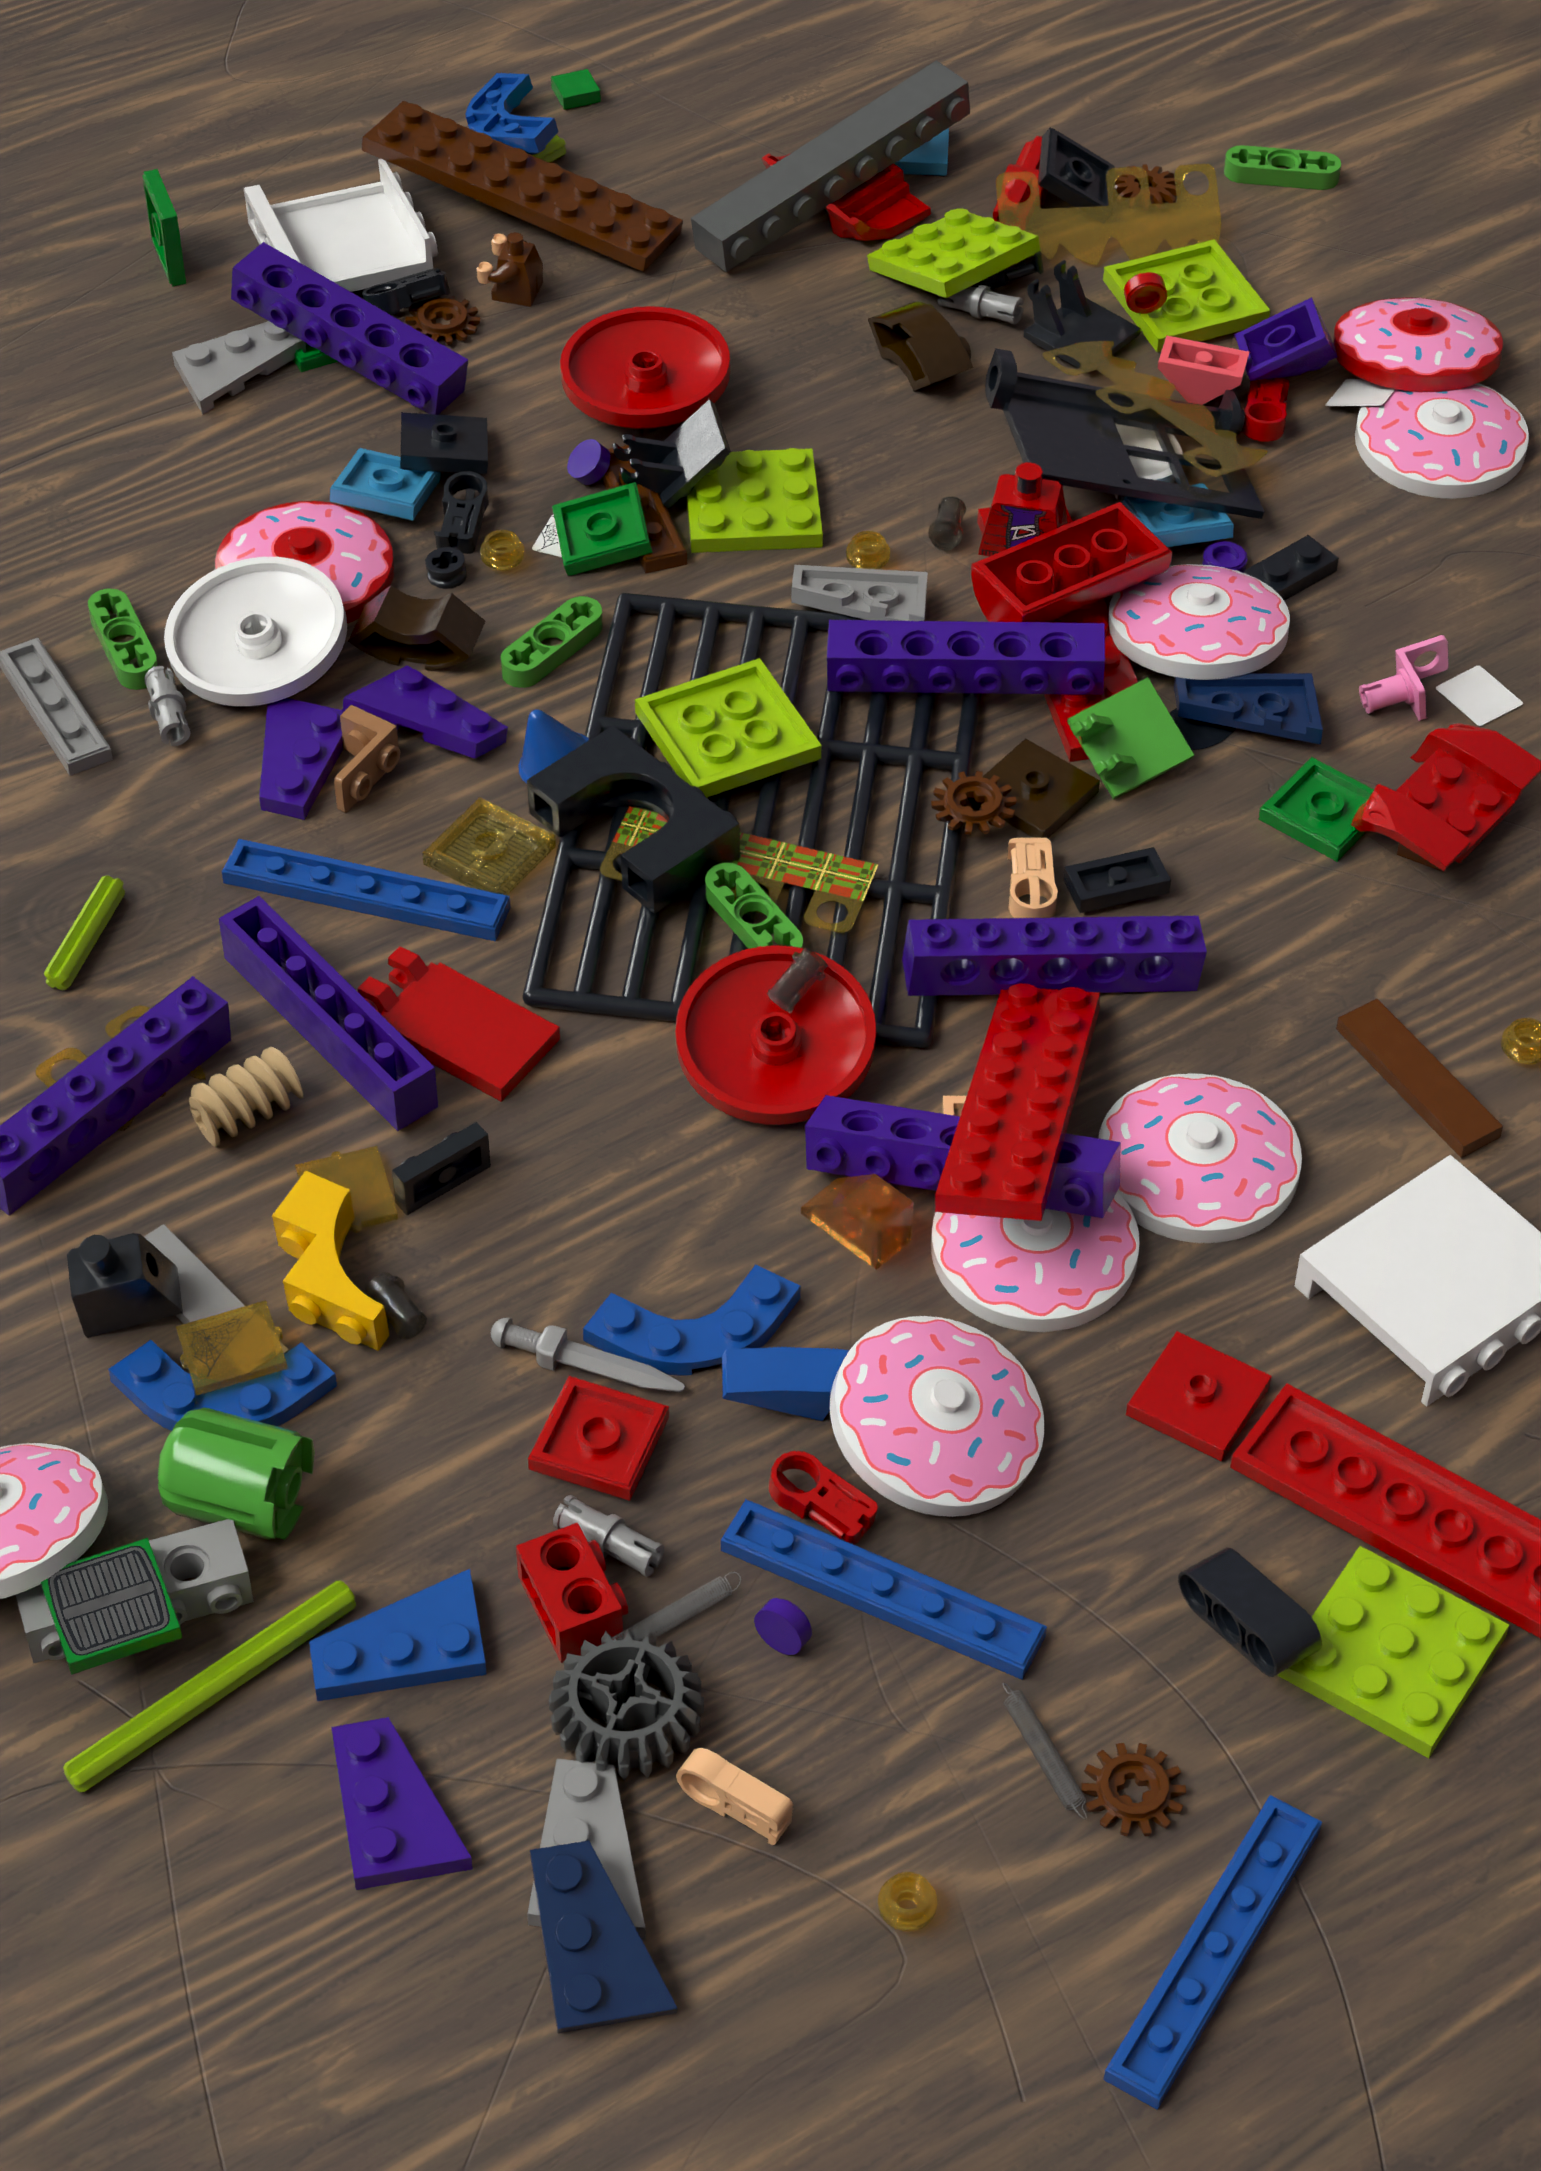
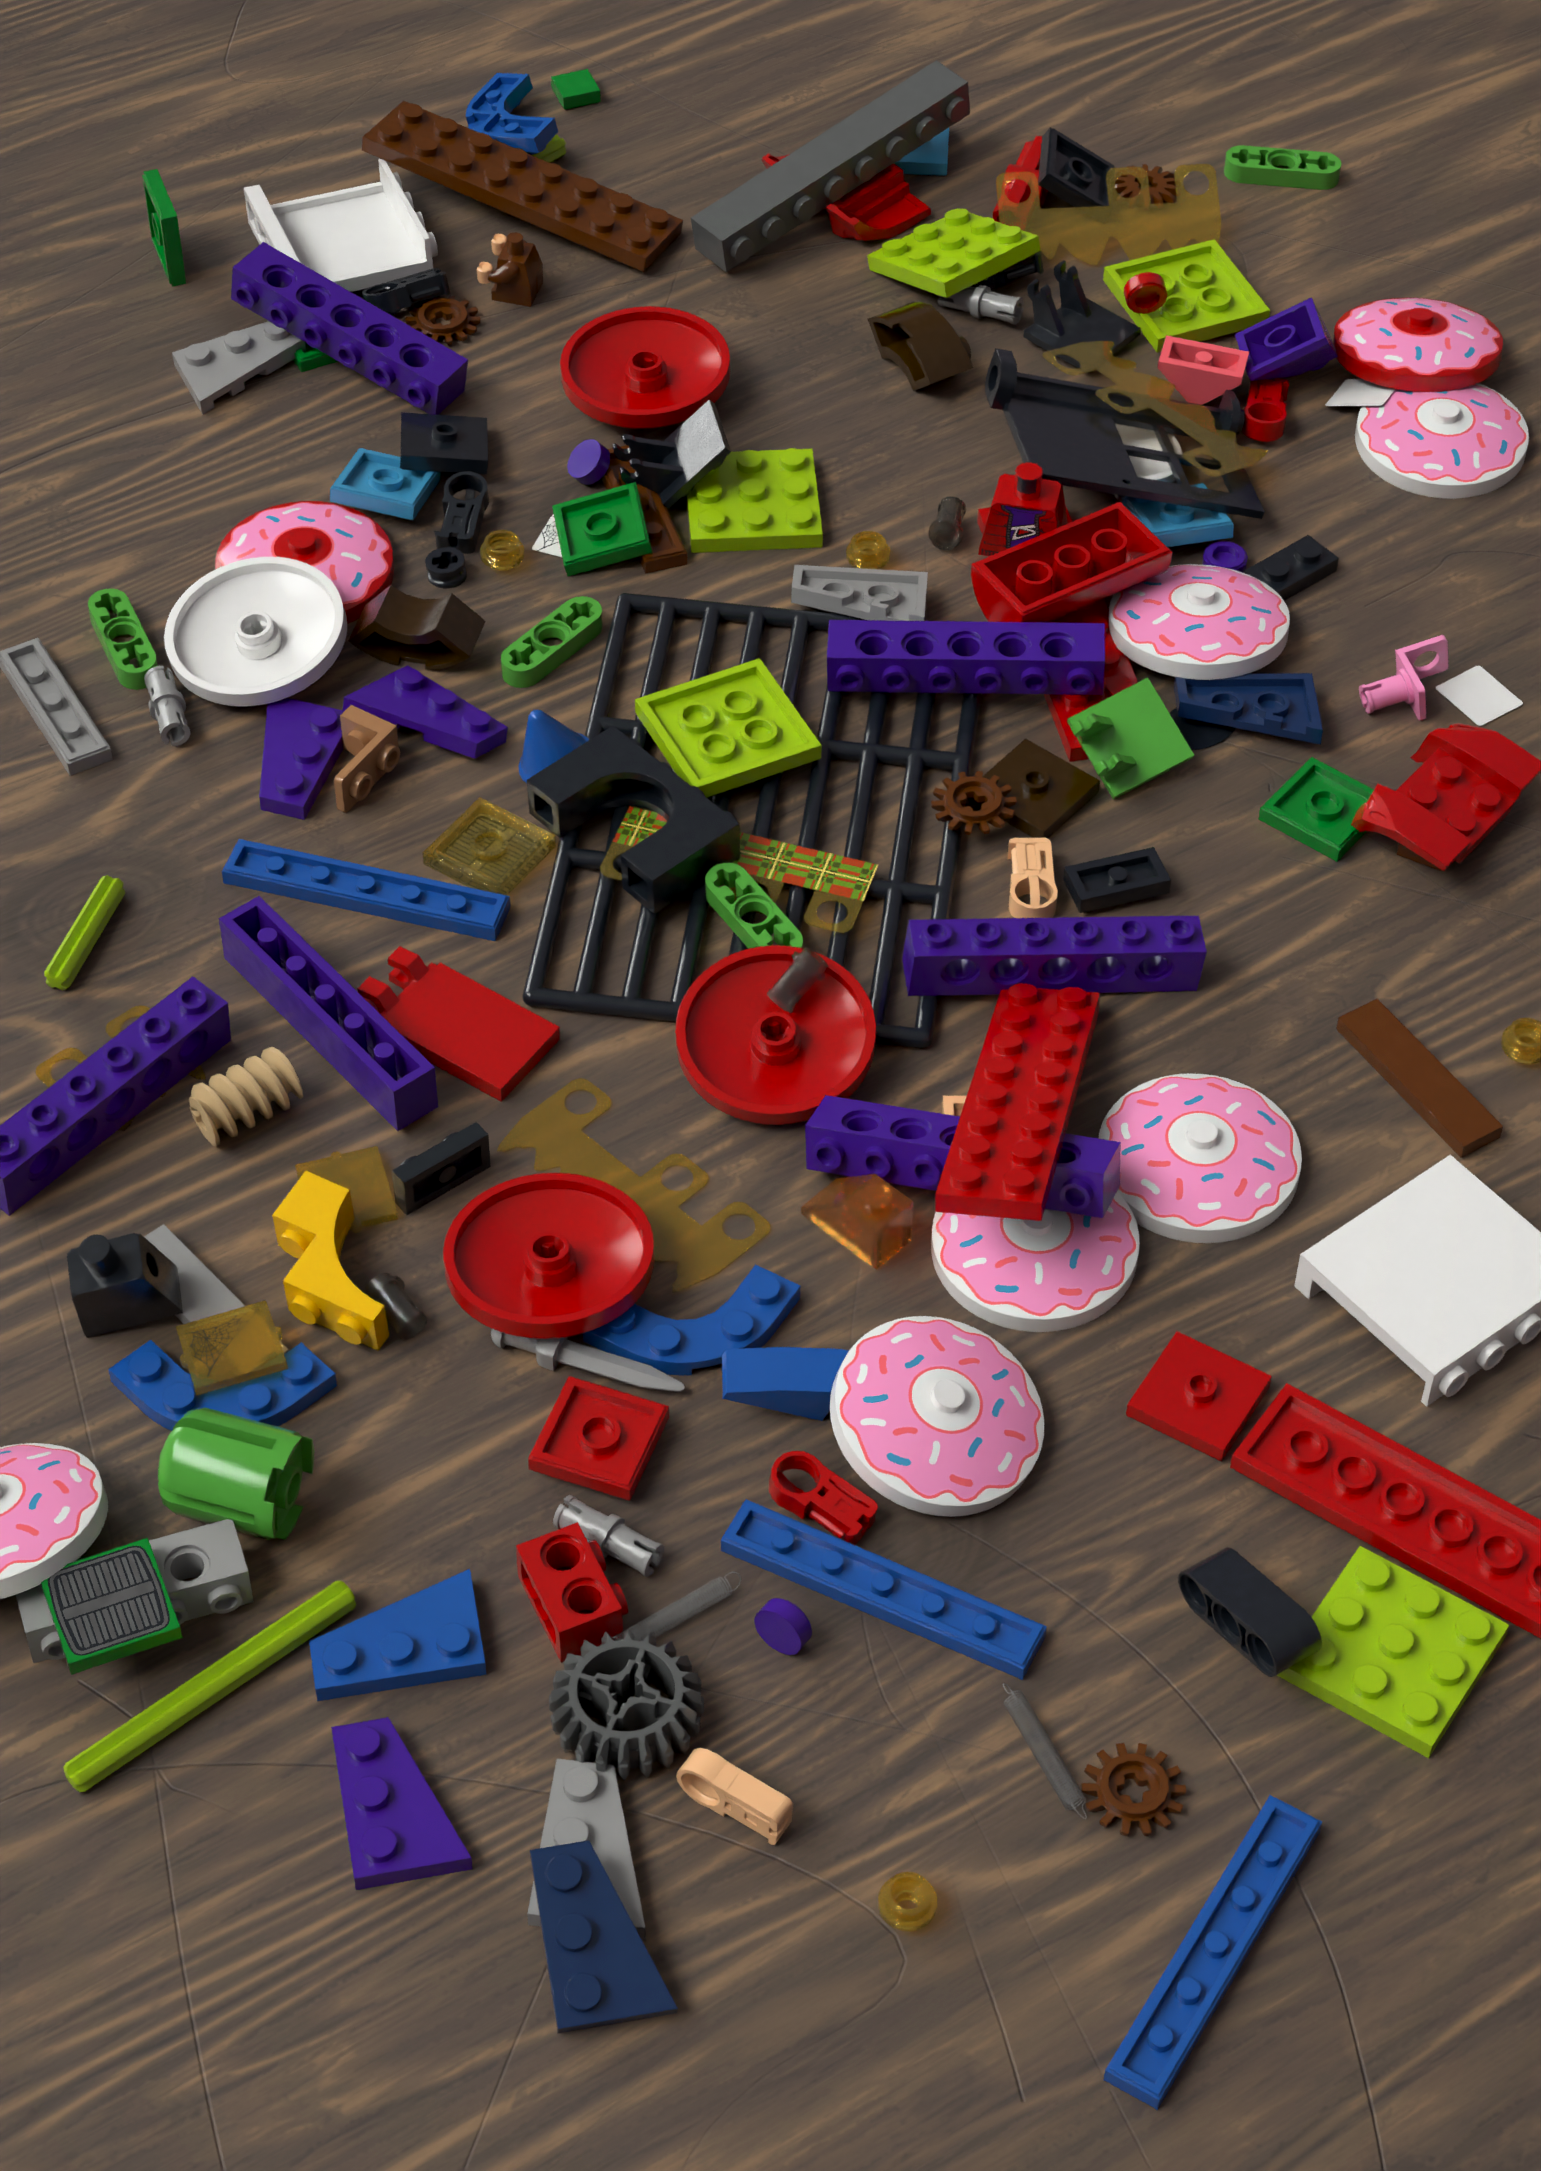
(549, 1255): none -> red dish
(676, 1236): none -> clear yellow piece

